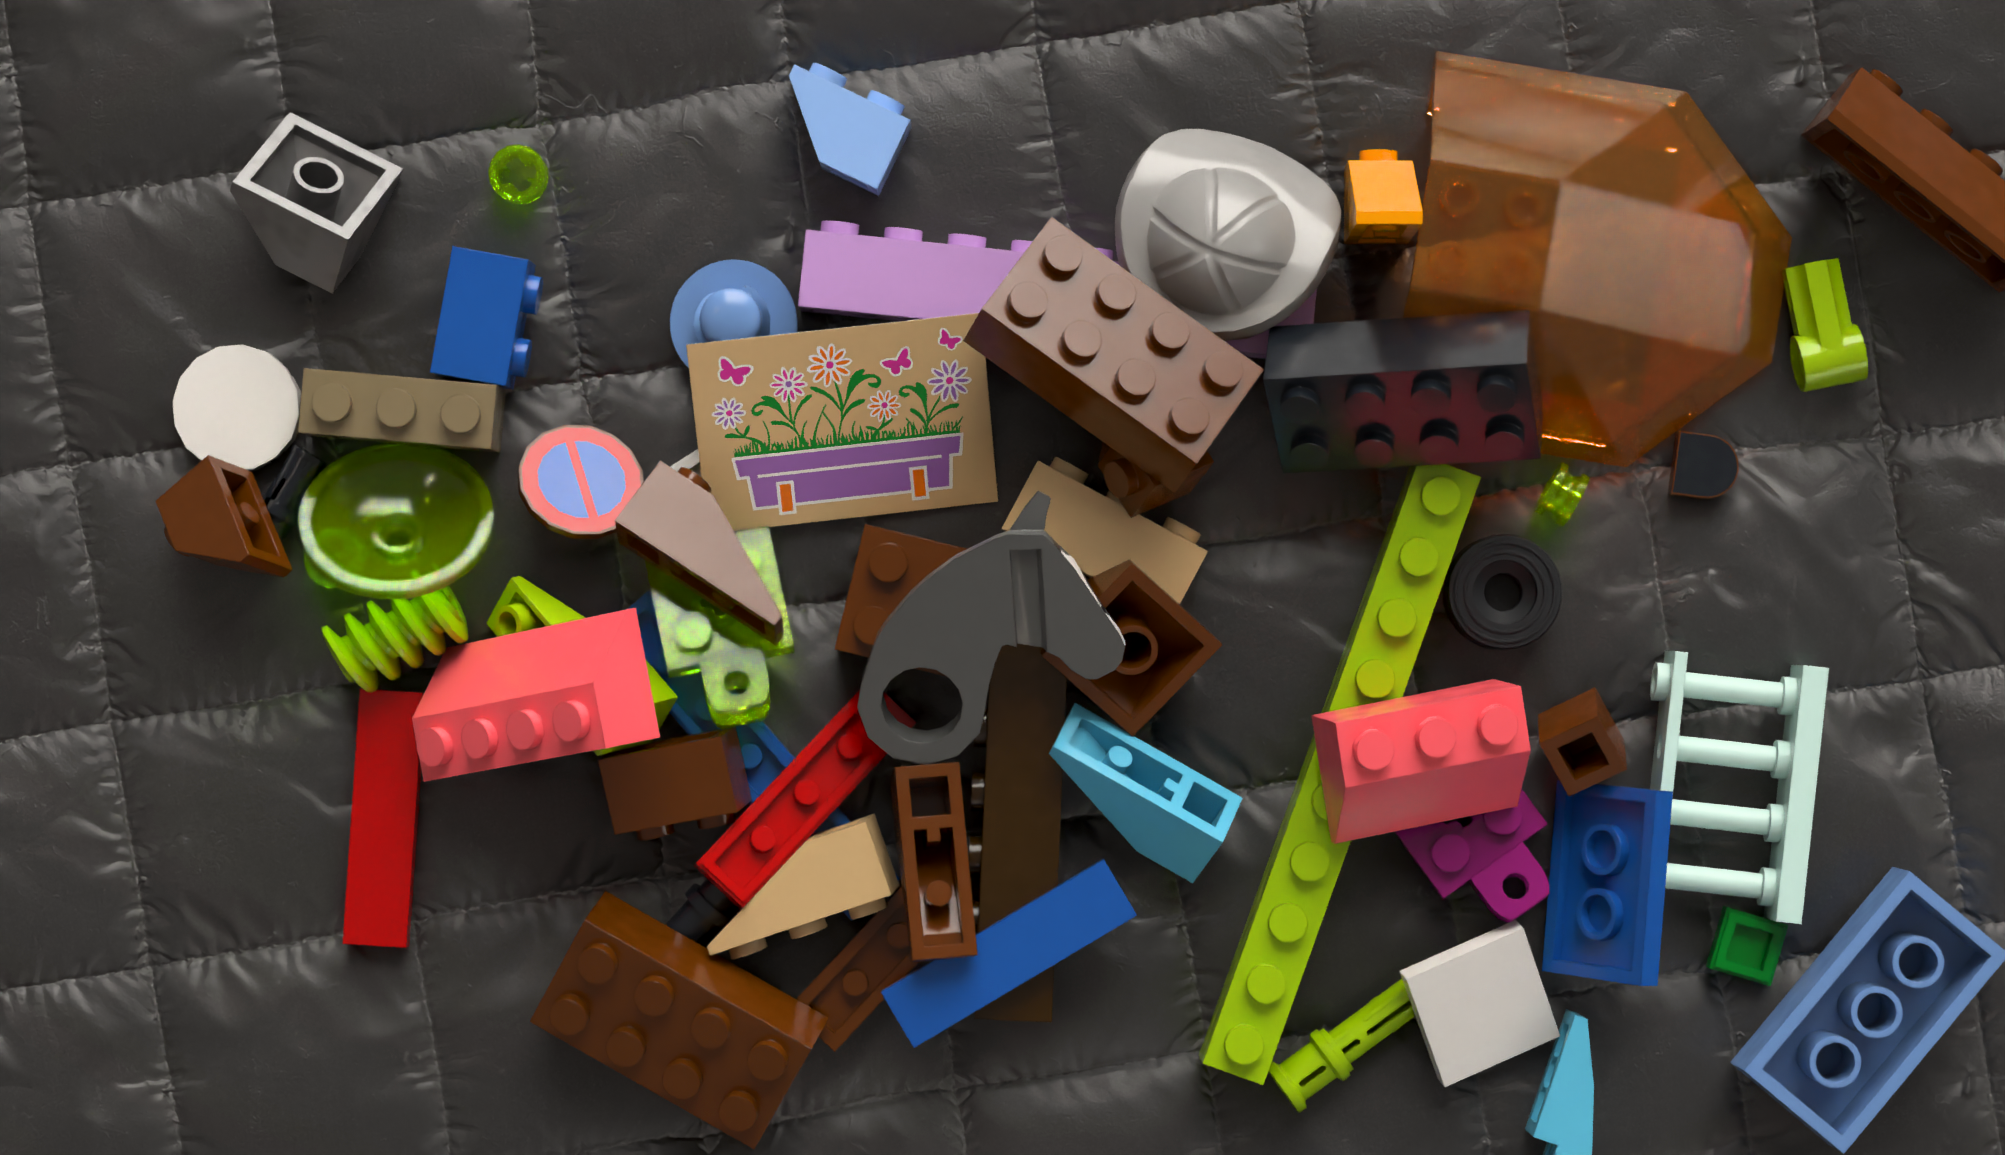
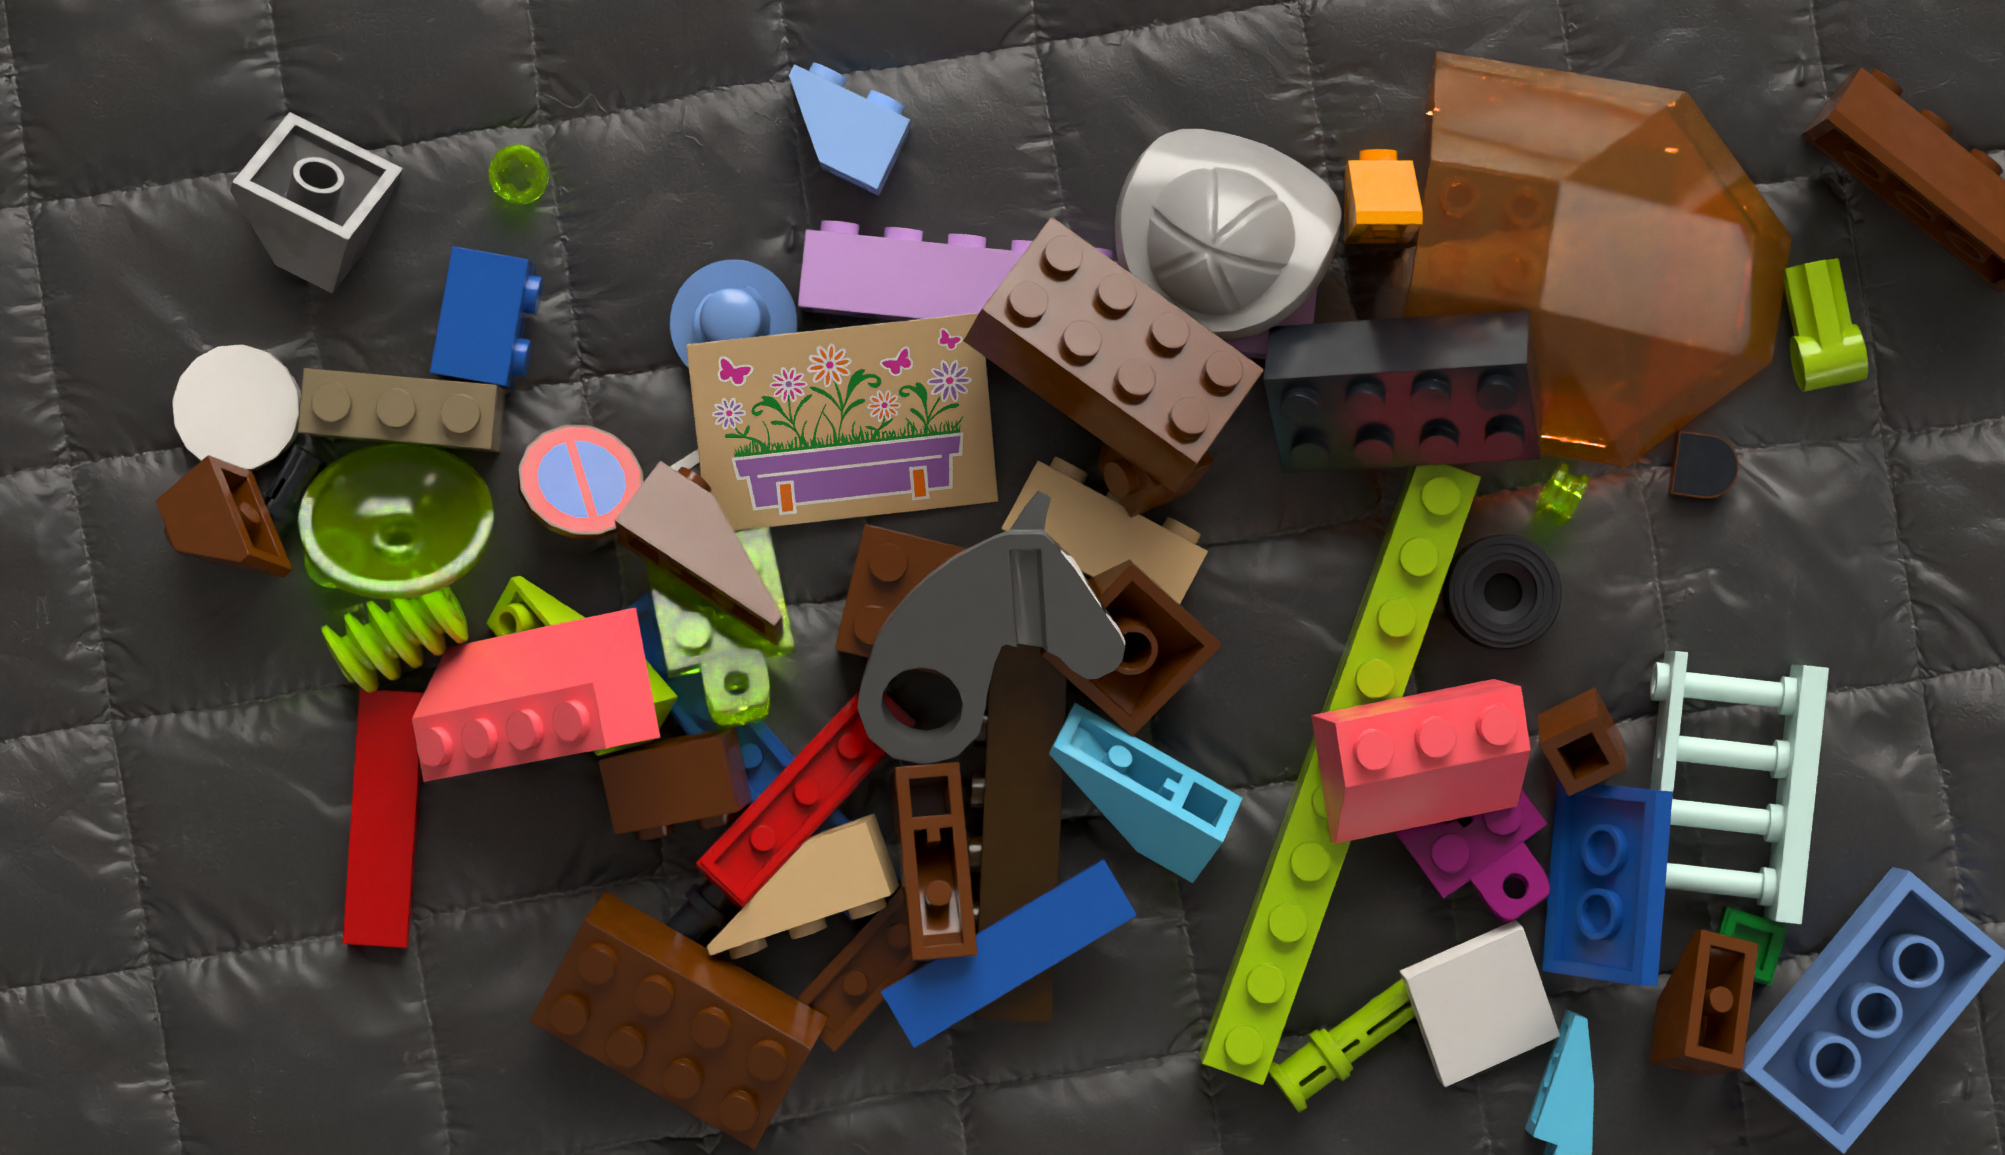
(1706, 1007): none -> reddish brown slope

